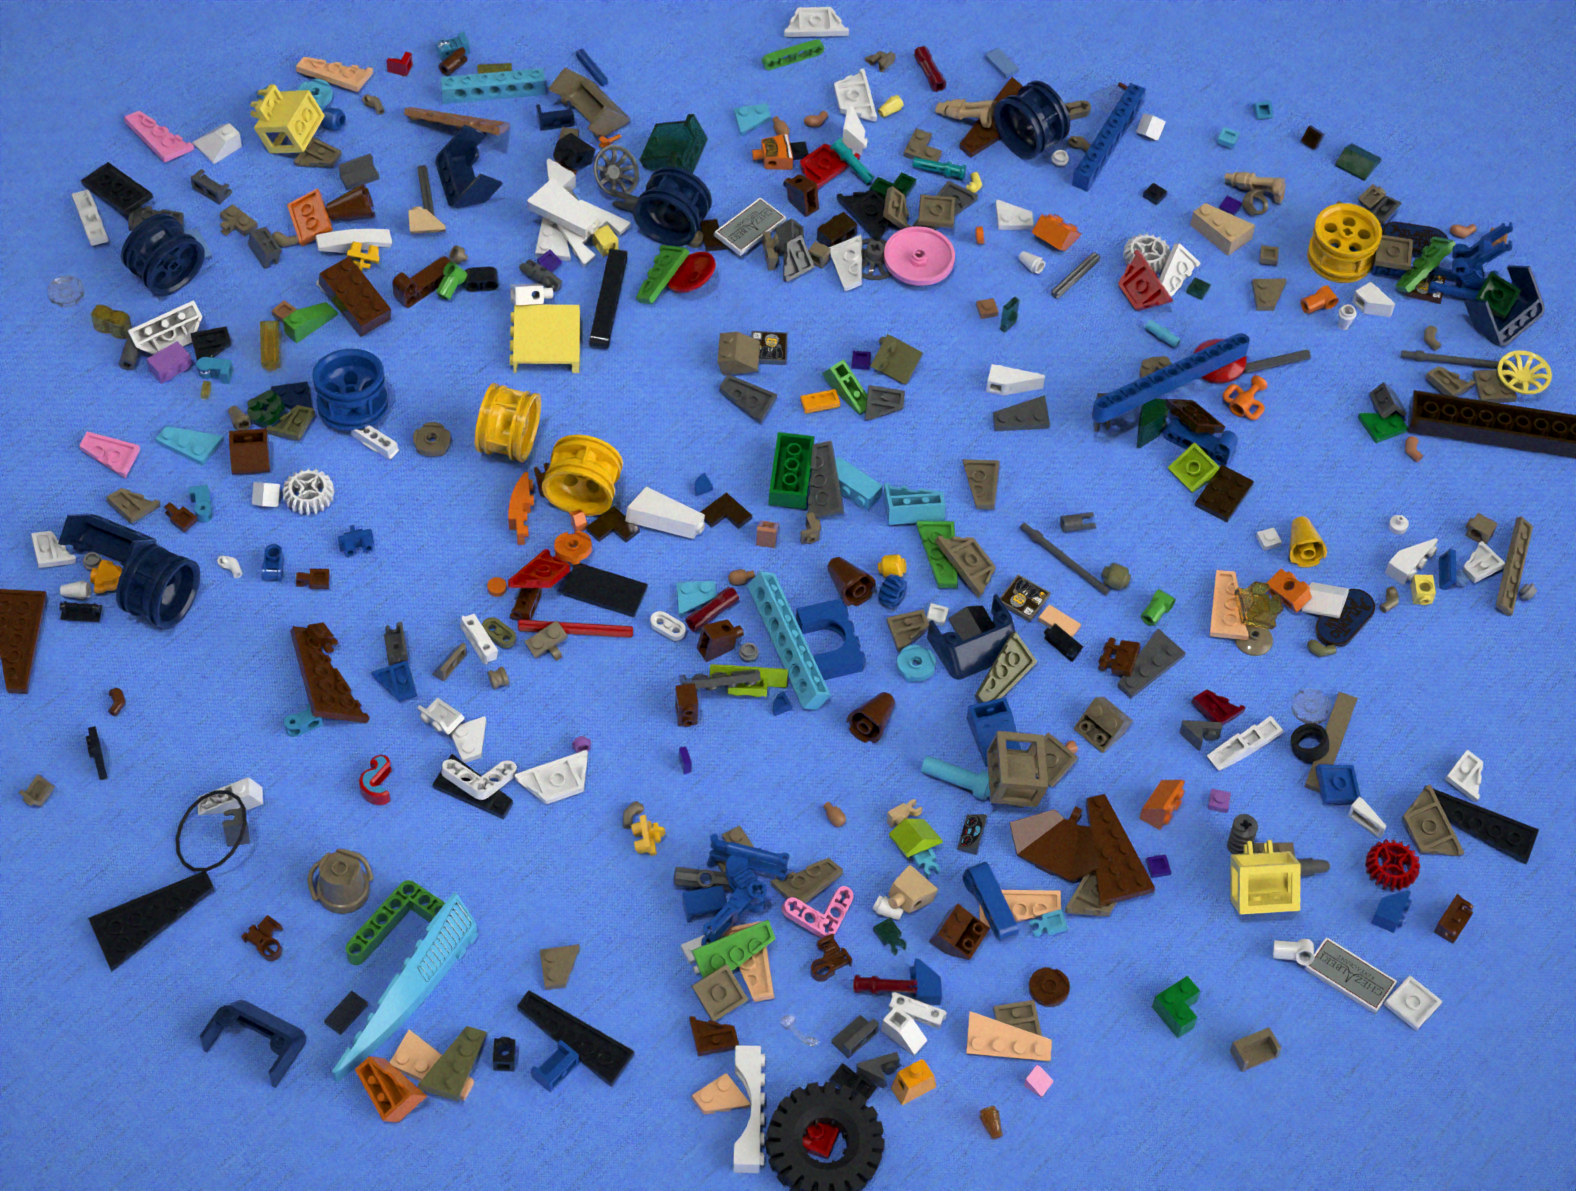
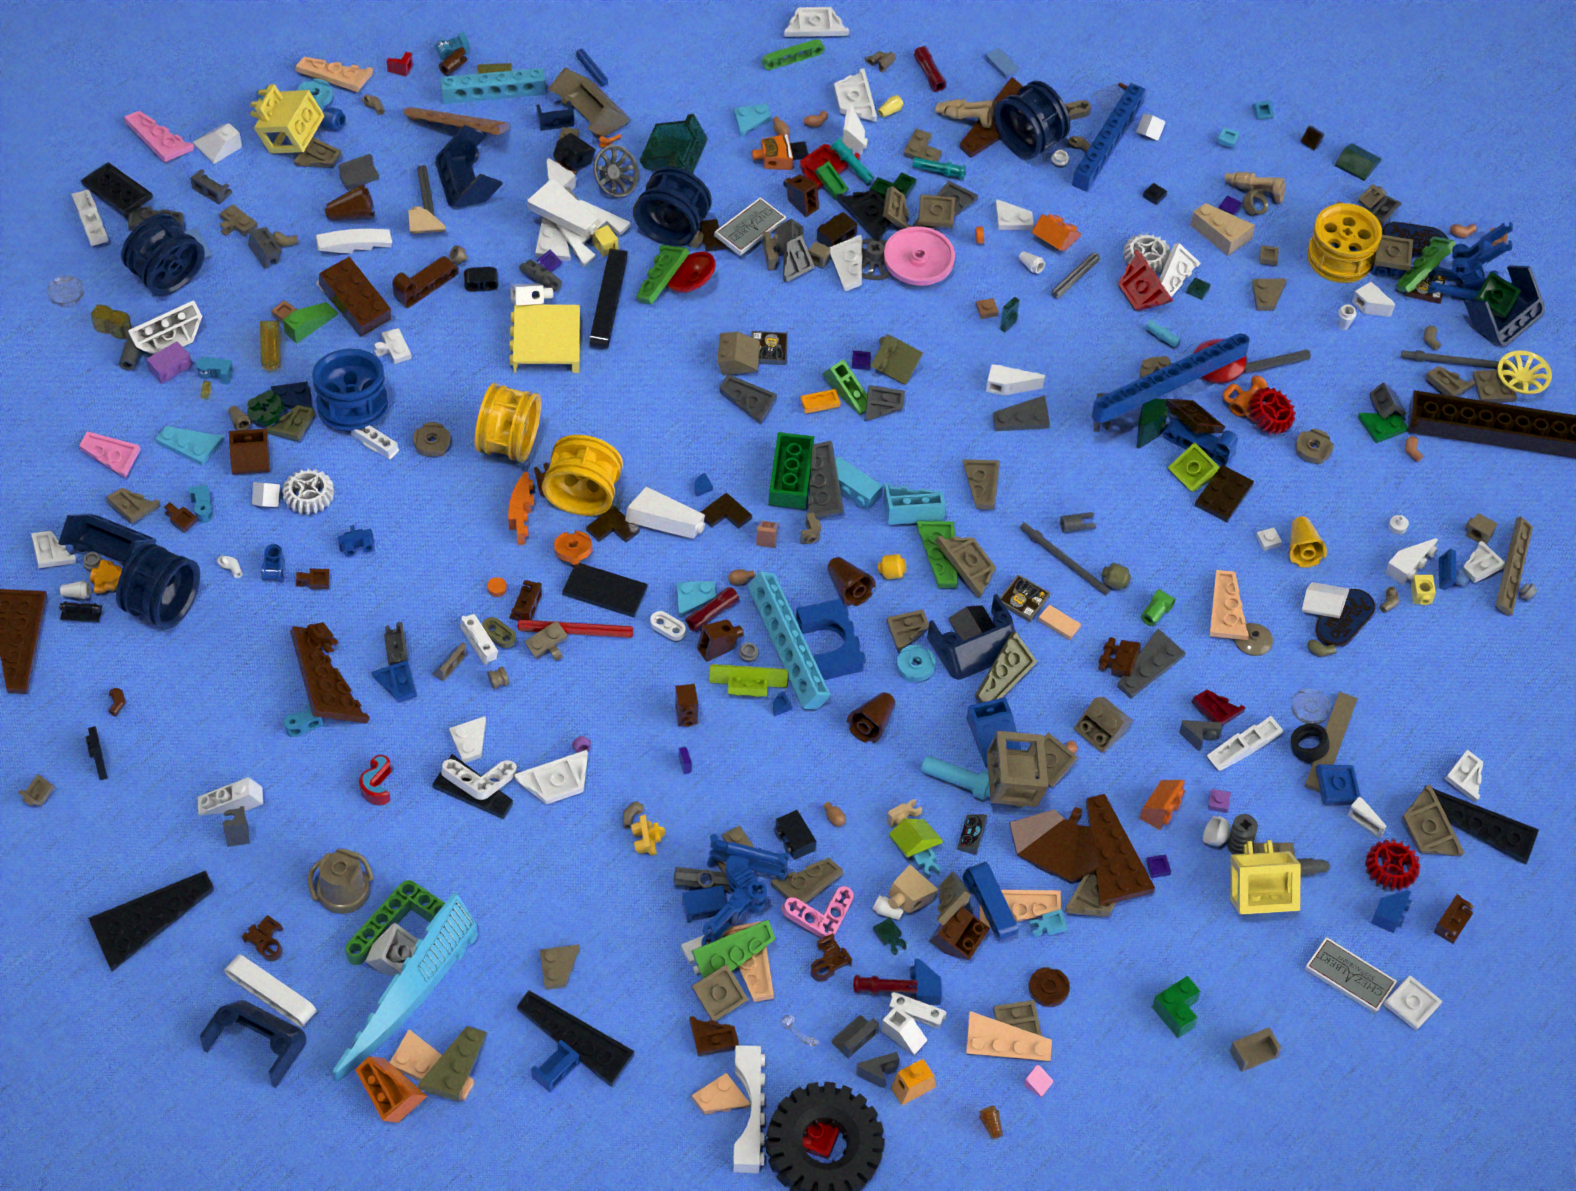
(185, 817): black piece -> none
(210, 342): black wing -> none
(270, 990): none -> white beam
(309, 216): orange tile -> none
(346, 1012): clear smoke tile -> none
(371, 256): yellow hips -> none
(391, 950): none -> white slope
(394, 345): none -> white plate
(441, 716): white bracket -> none
(453, 277): bright green piece -> none
(504, 1062): black brick -> none
(540, 572): red wing -> none
(578, 520): orange piece -> none
(629, 202): dark grey hinge -> none
(748, 677): dark grey wing -> none
(795, 835): none -> black brick
(831, 180): none -> green tile
(849, 1078): black slope -> none
(892, 590): blue gear -> none
(937, 614): white tile -> none
(952, 896): none -> dark tan wing
(976, 183): light yellow arm -> none
(1063, 642): black hinge -> none
(1217, 831): none -> white hair
(1256, 606): clear yellow panel -> none
(1275, 408): none -> red gear
(1293, 598): orange brick -> none
(1299, 951): white piece -> none
(1311, 454): none -> dark tan plate
(1322, 298): orange piece -> none

